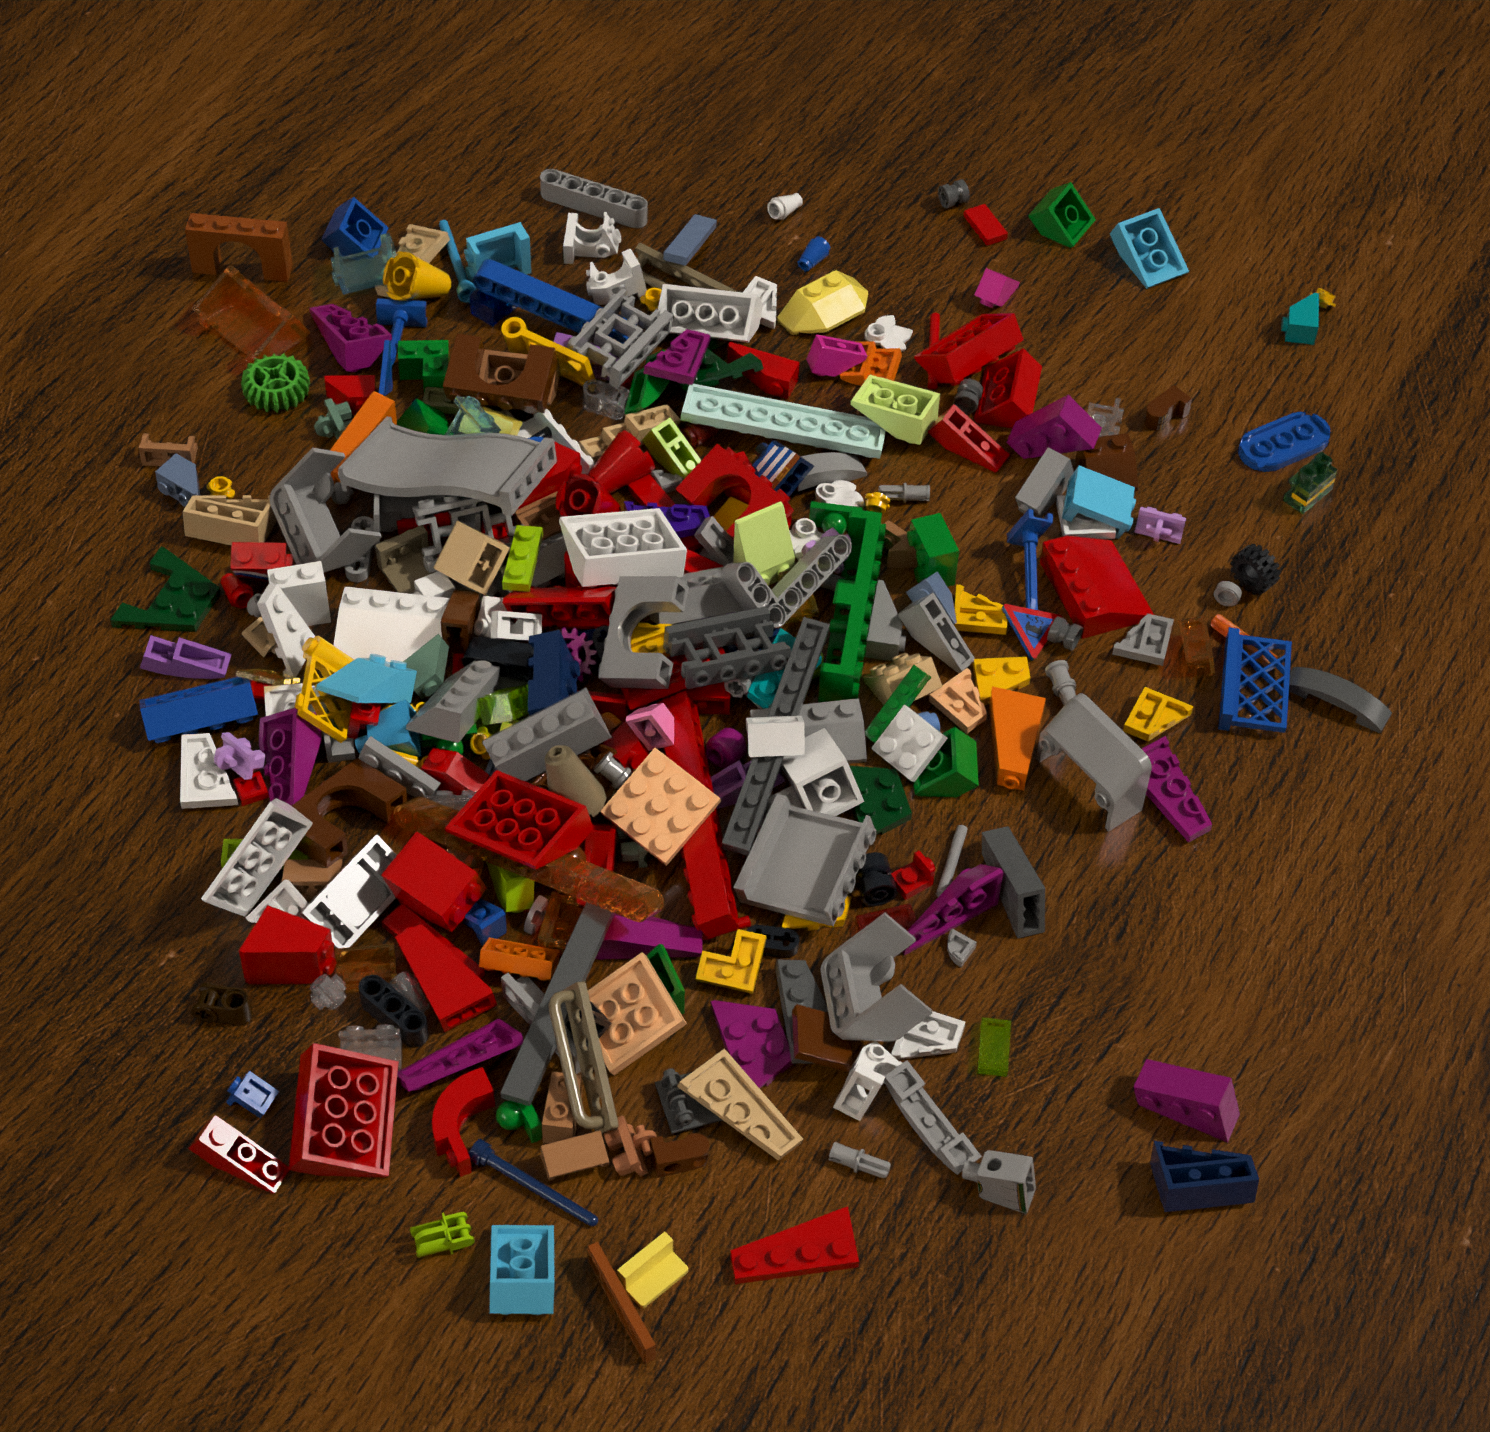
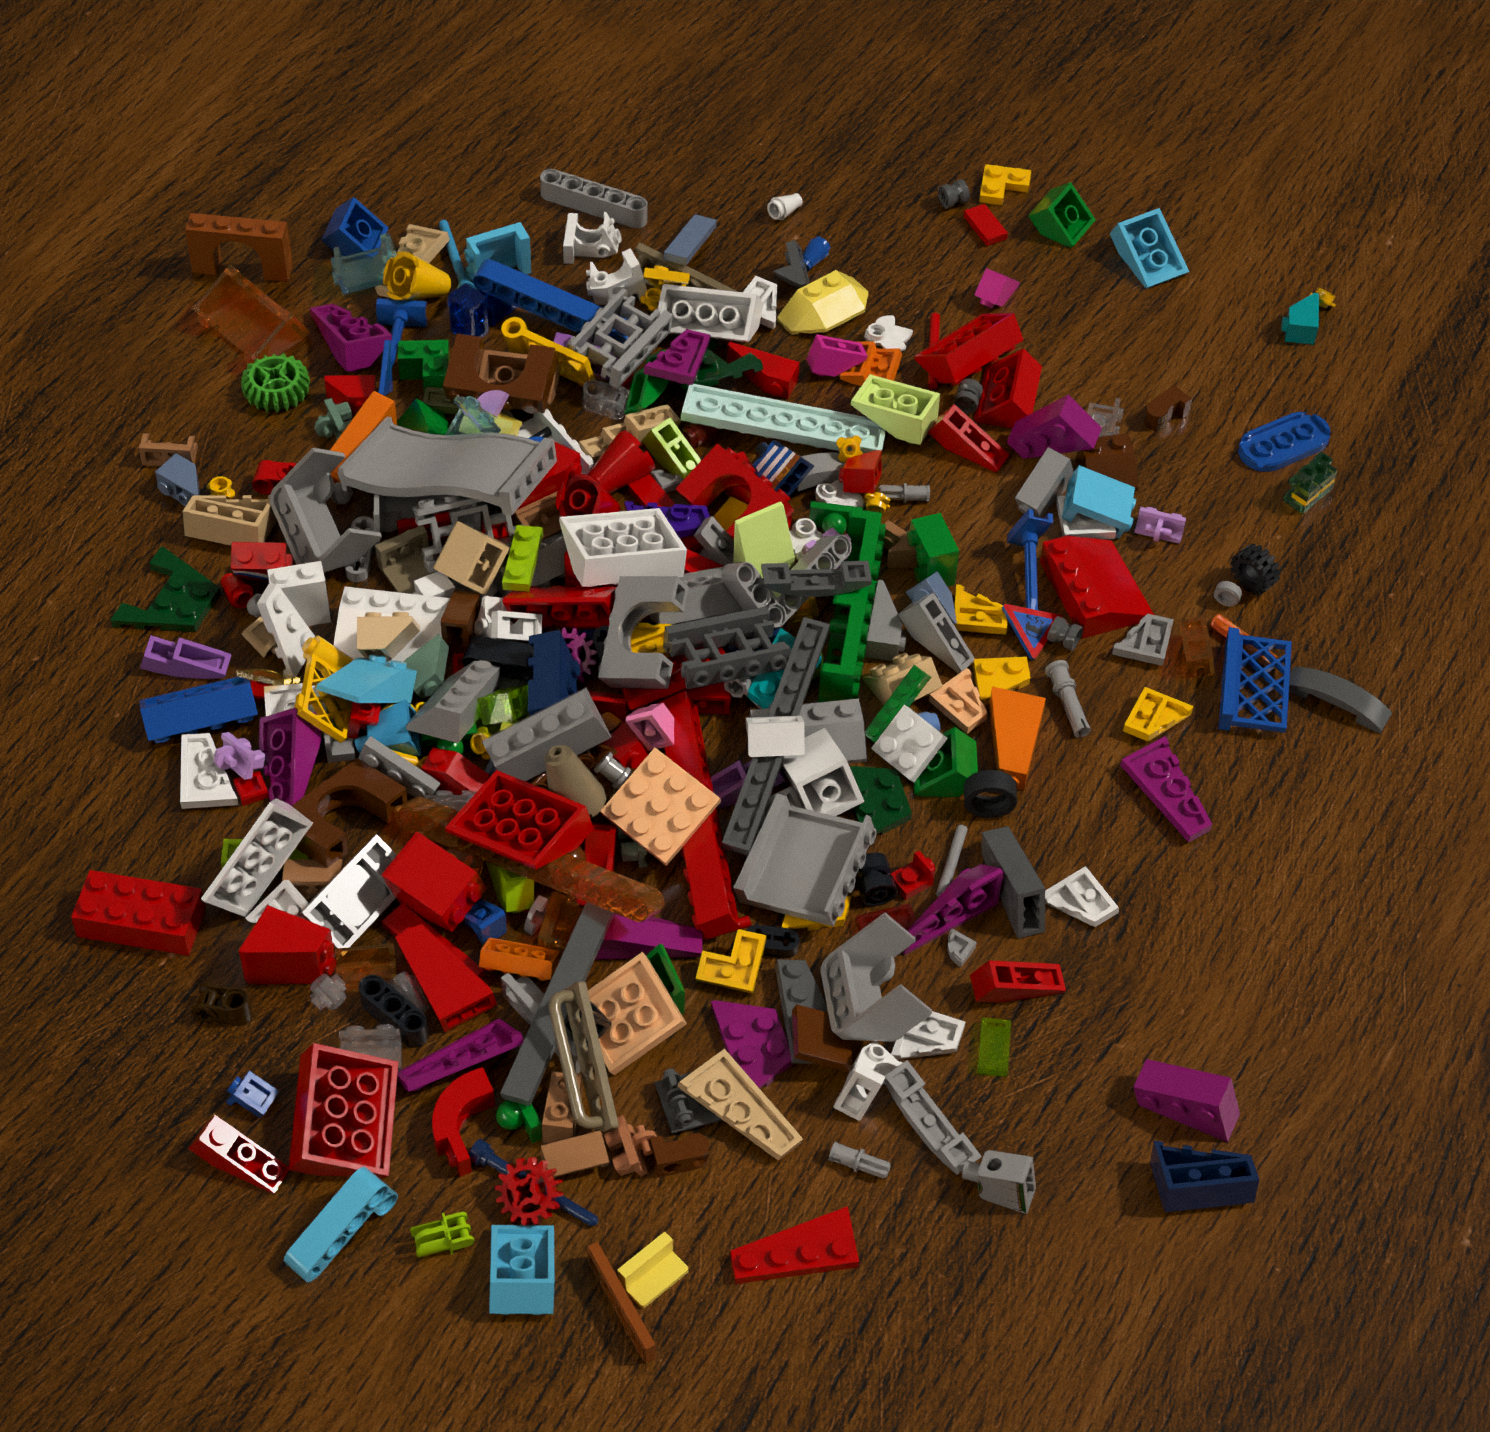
(138, 912): none -> red brick
(269, 475): none -> red piece
(338, 1223): none -> medium azure beam
(385, 633): none -> tan slope
(468, 312): none -> clear blue brick
(493, 401): none -> lavender tile
(517, 1186): none -> red gear
(661, 275): none -> yellow wing
(726, 747): magenta head -> none
(795, 272): none -> dark grey slope
(816, 582): none -> dark grey slope
(844, 443): none -> yellow plate
(861, 472): none -> red slope
(990, 782): none -> black tyre
(998, 179): none -> yellow plate
(1016, 981): none -> red slope
(1082, 898): none -> white wing
(1103, 754): light grey windscreen -> none

